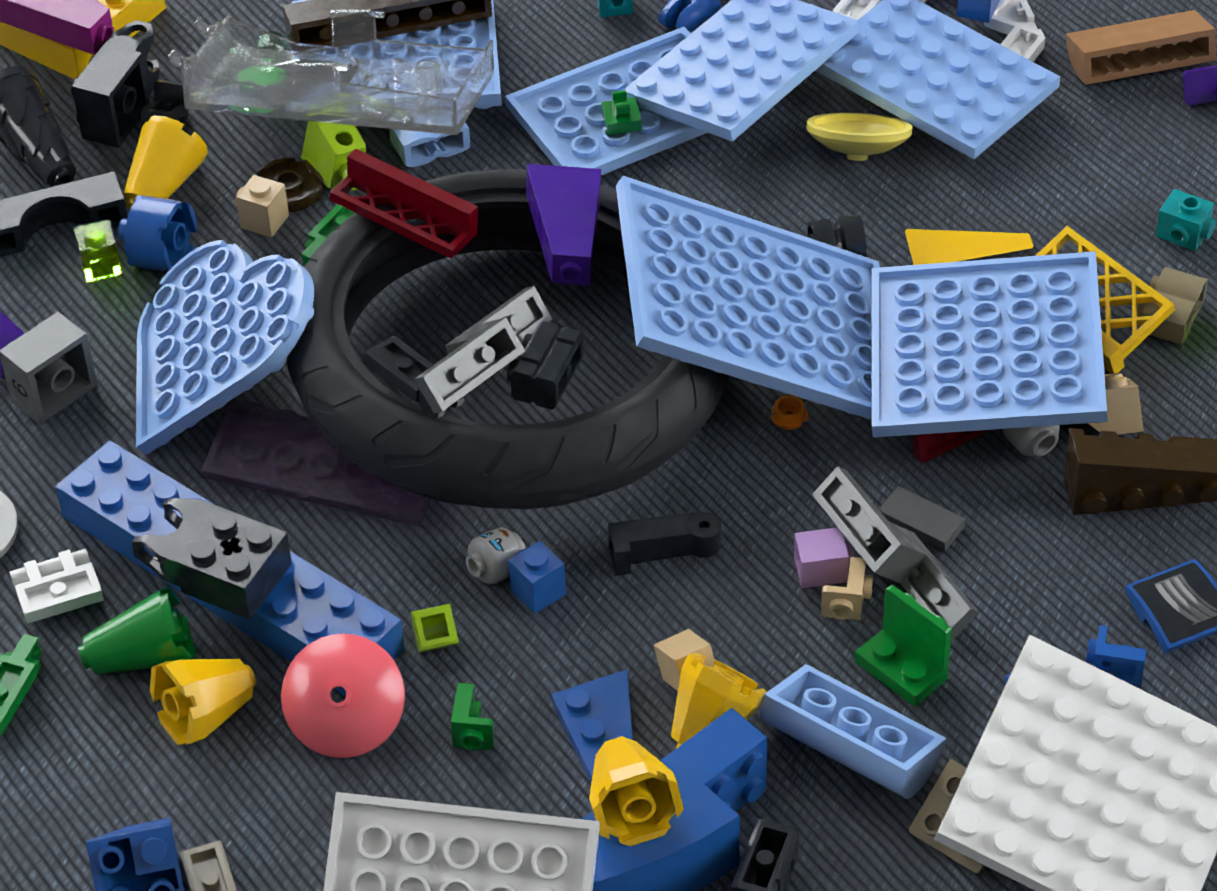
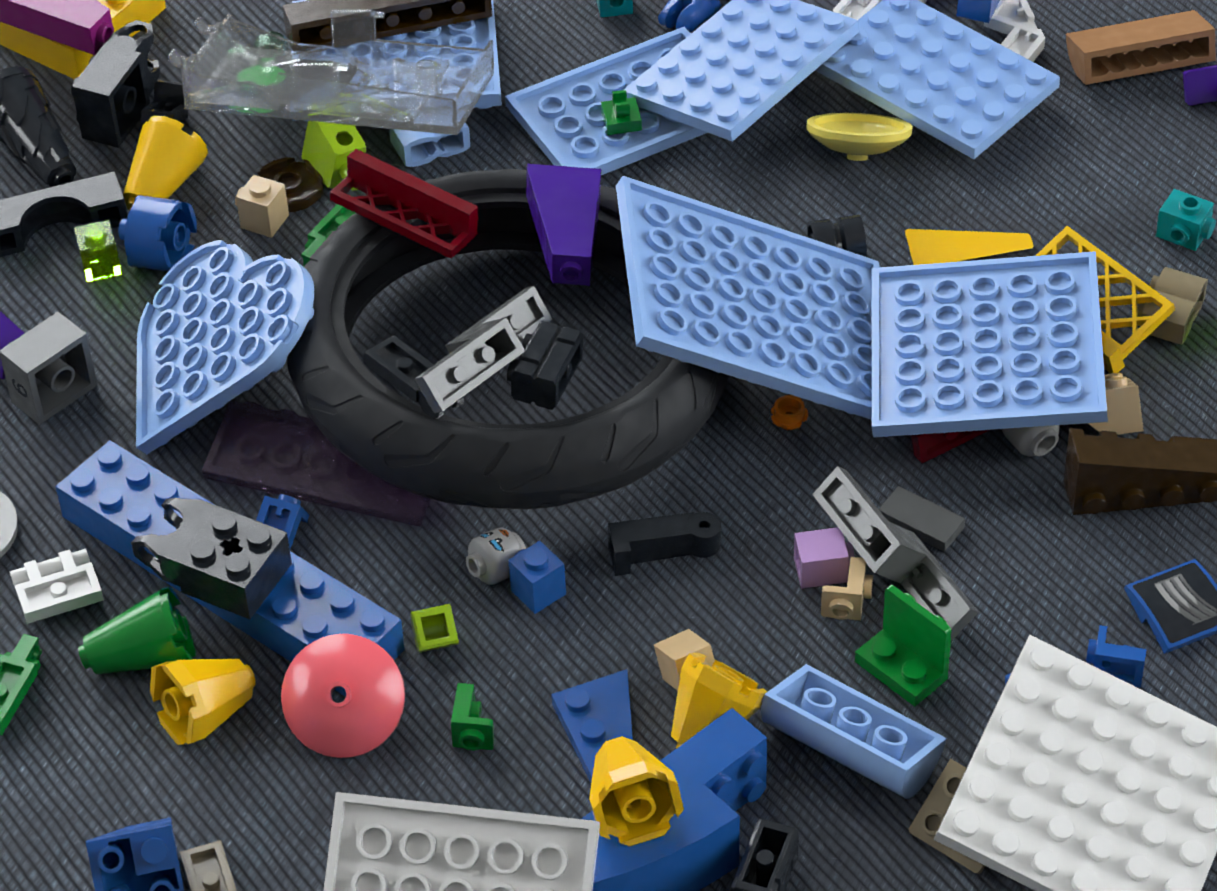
(283, 514): none -> blue bracket

